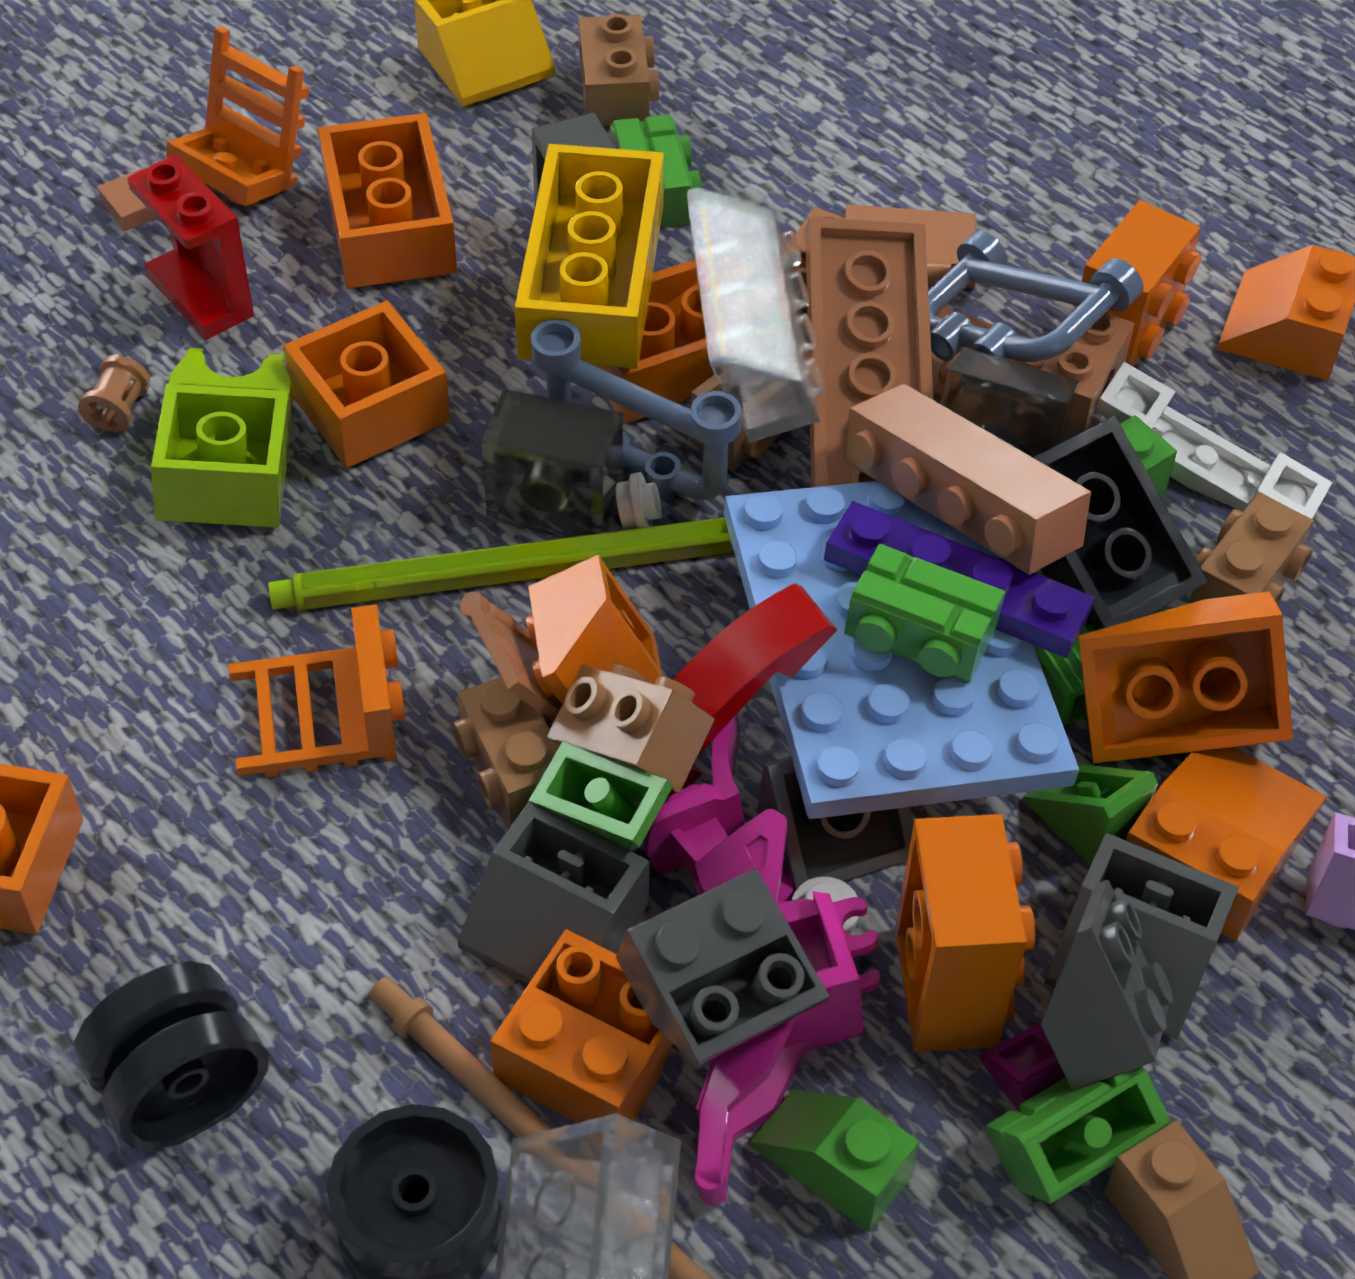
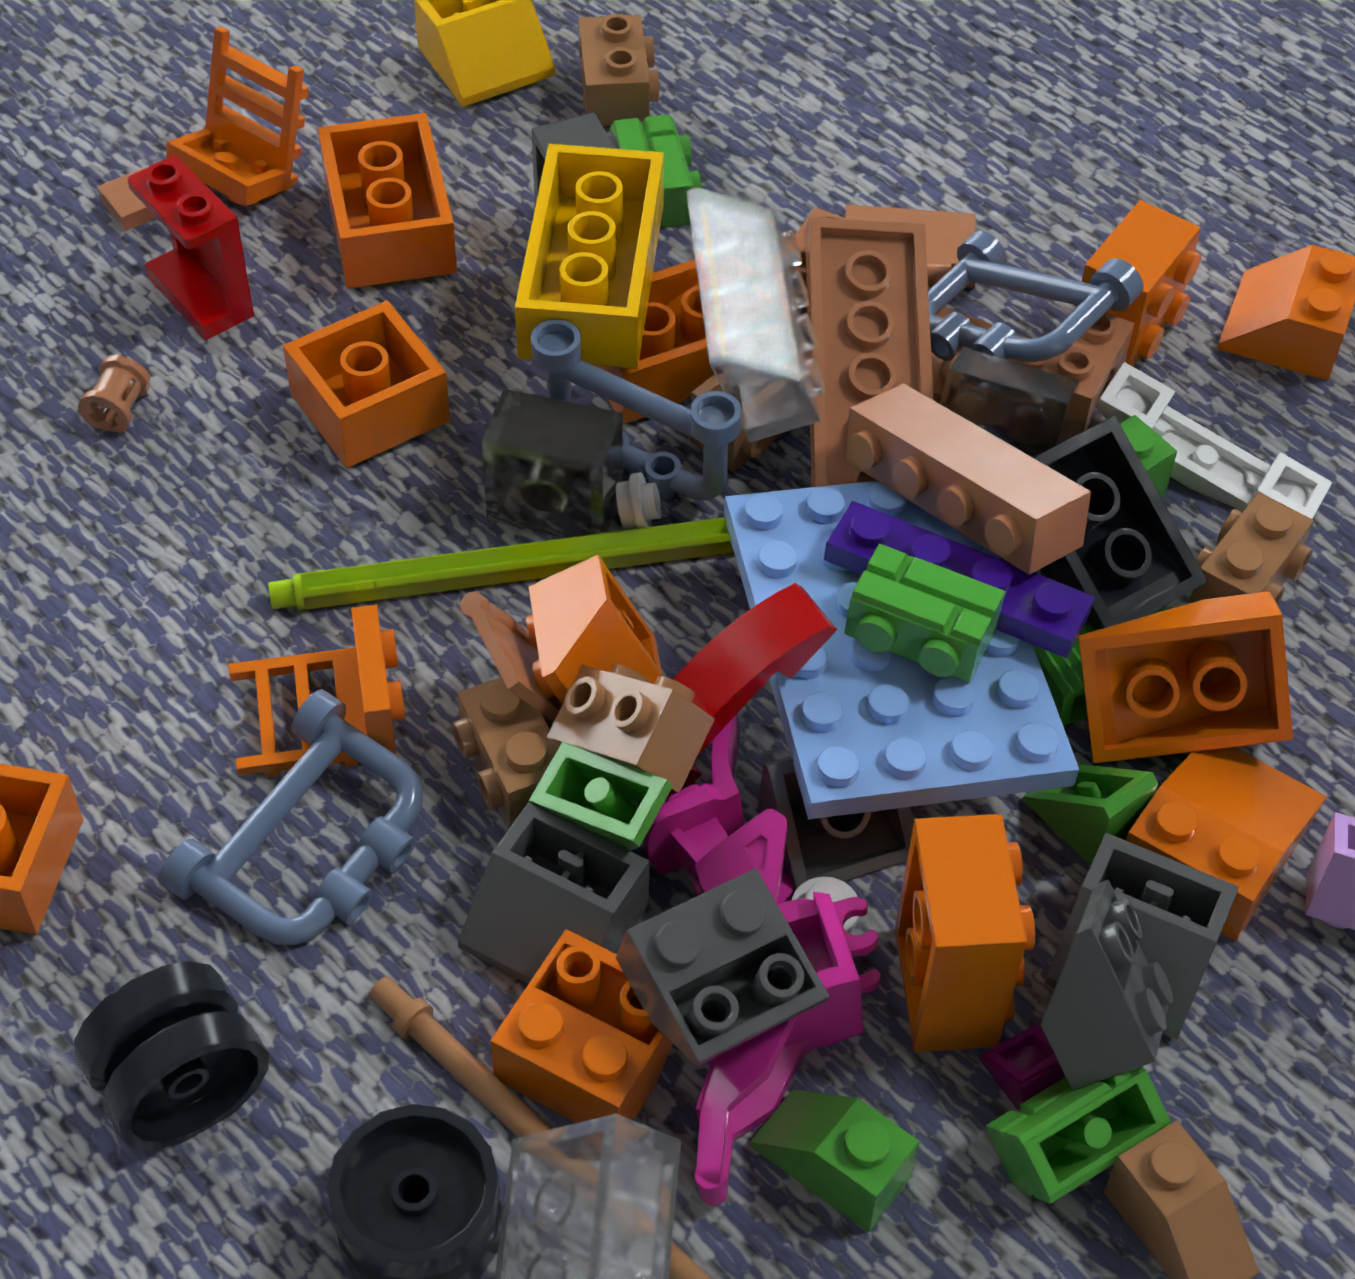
(223, 444): lime brick -> none
(343, 891): none -> sand blue bar

